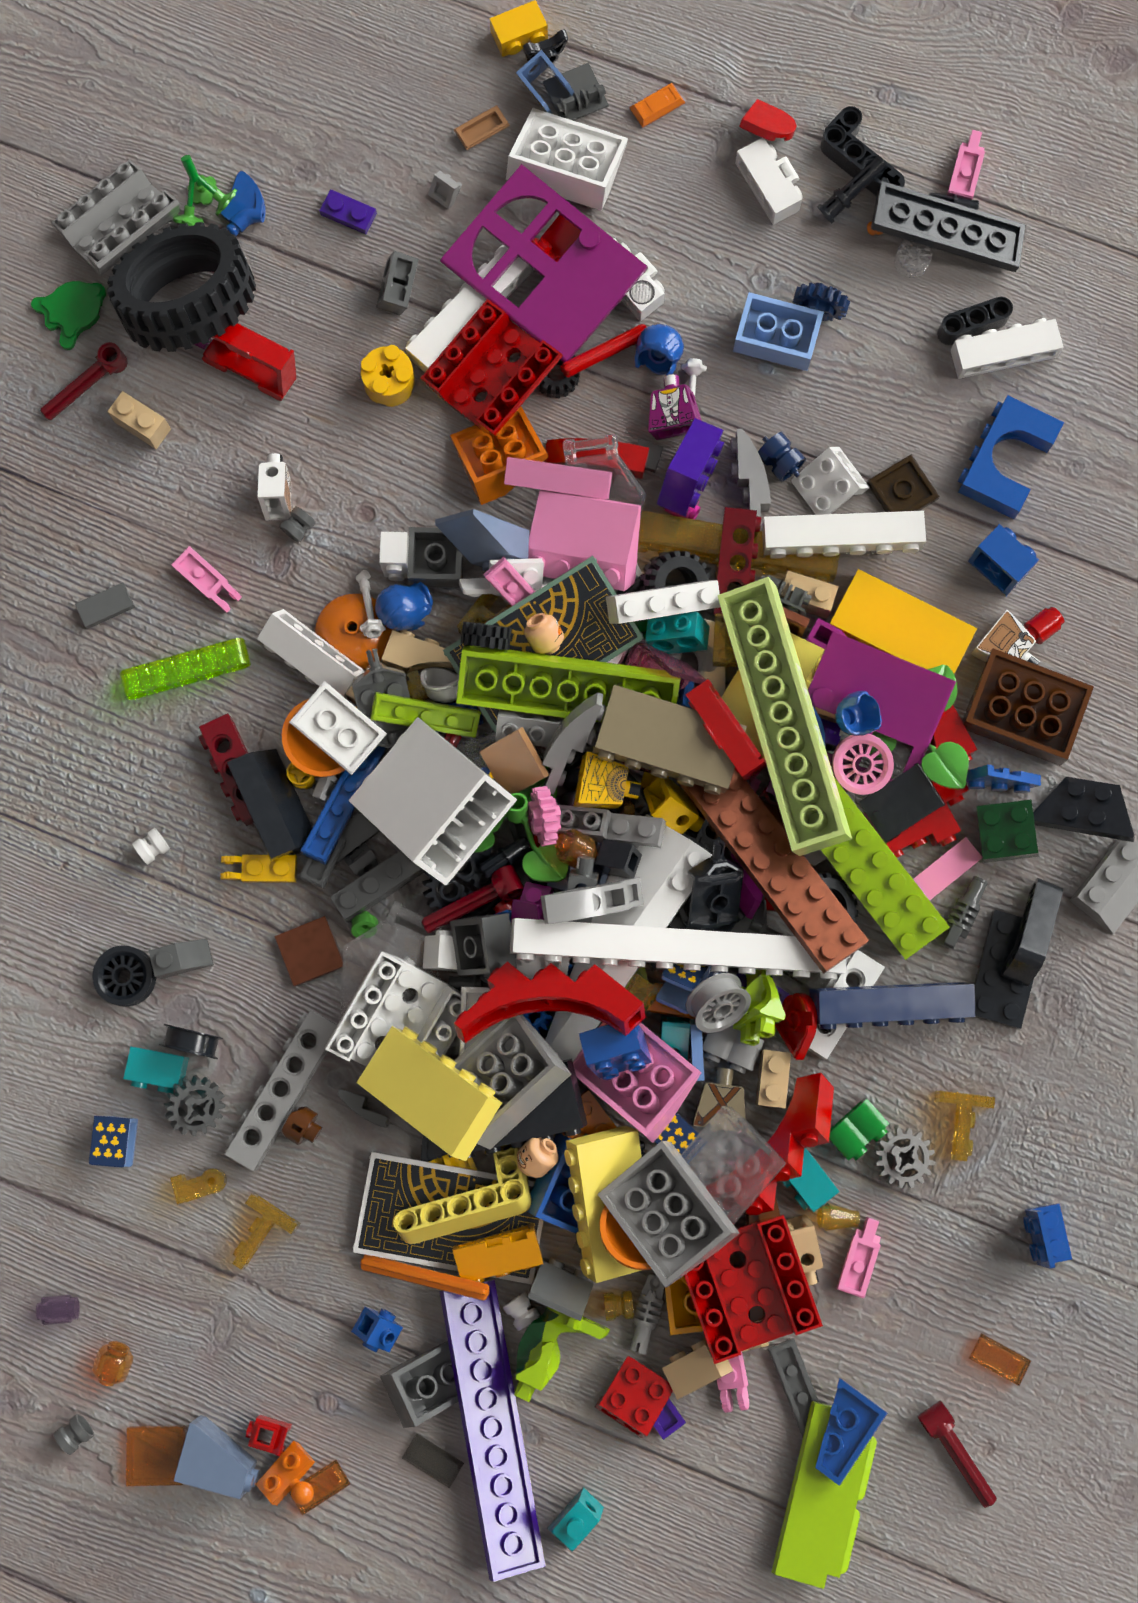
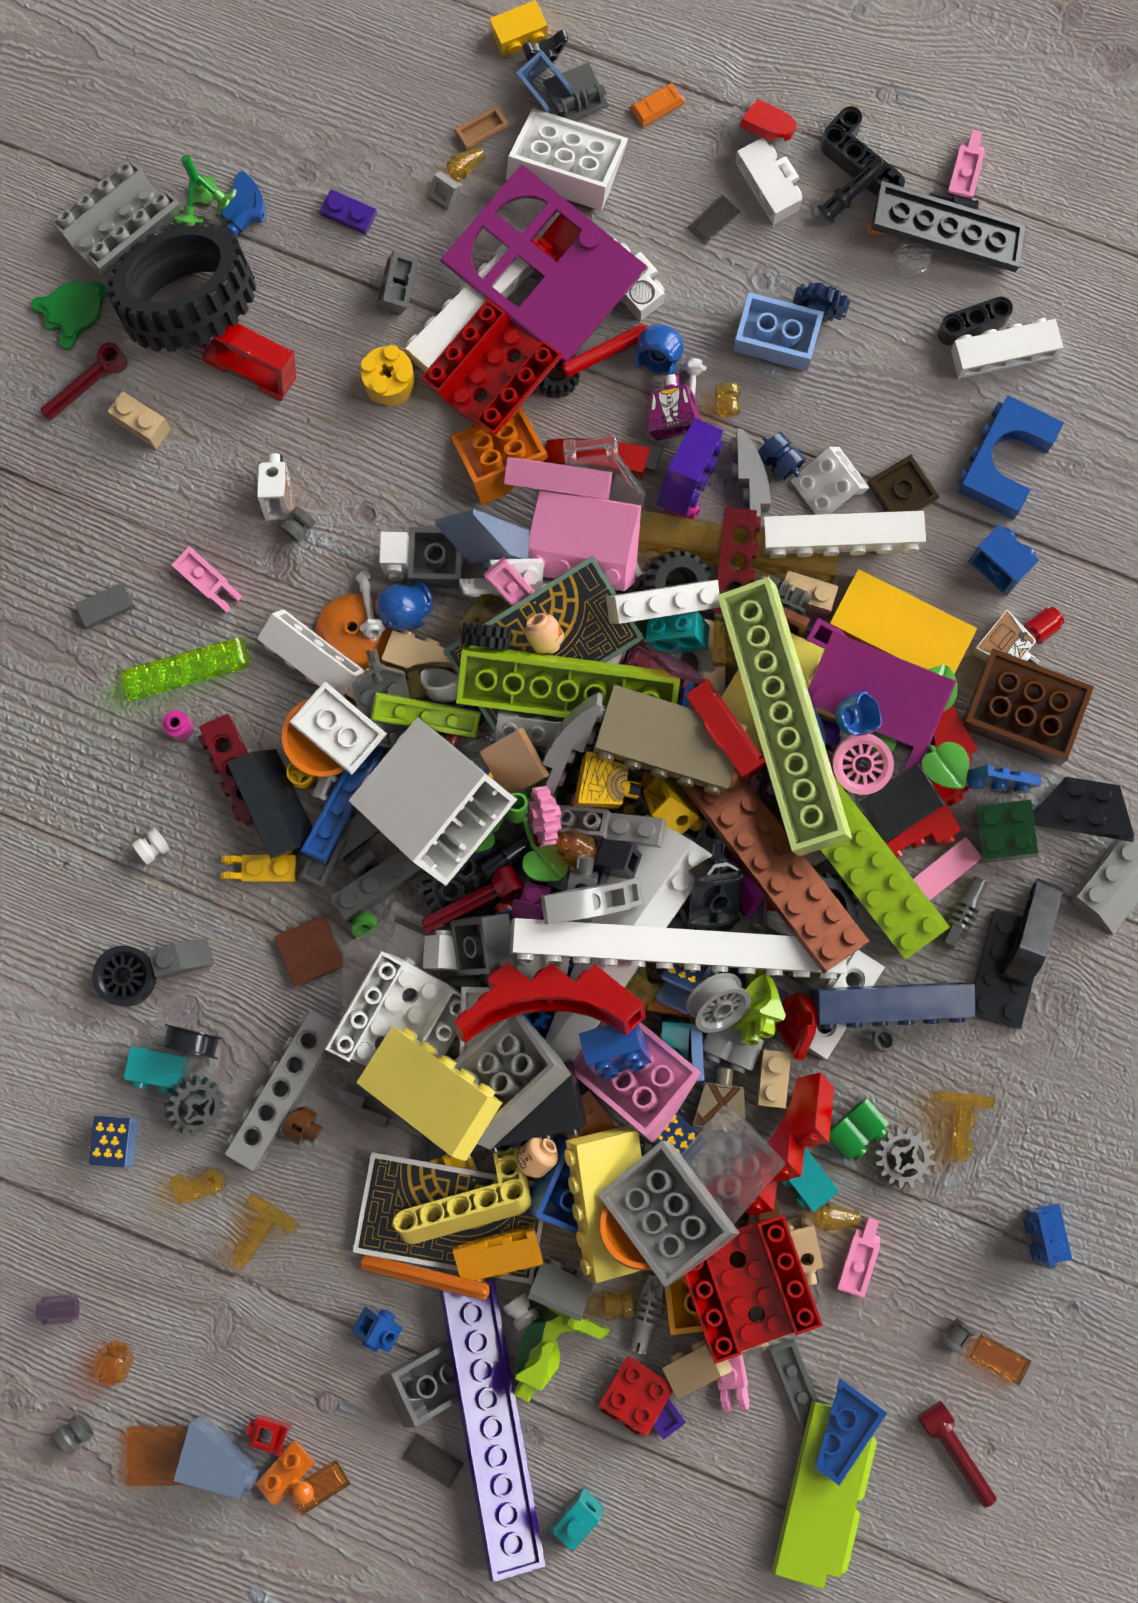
(183, 730): none -> dark pink brick
(464, 163): none -> clear yellow cone
(713, 219): none -> clear smoke tile
(727, 399): none -> clear yellow wheel
(887, 1039): none -> dark grey hinge
(958, 1336): none -> dark grey bush

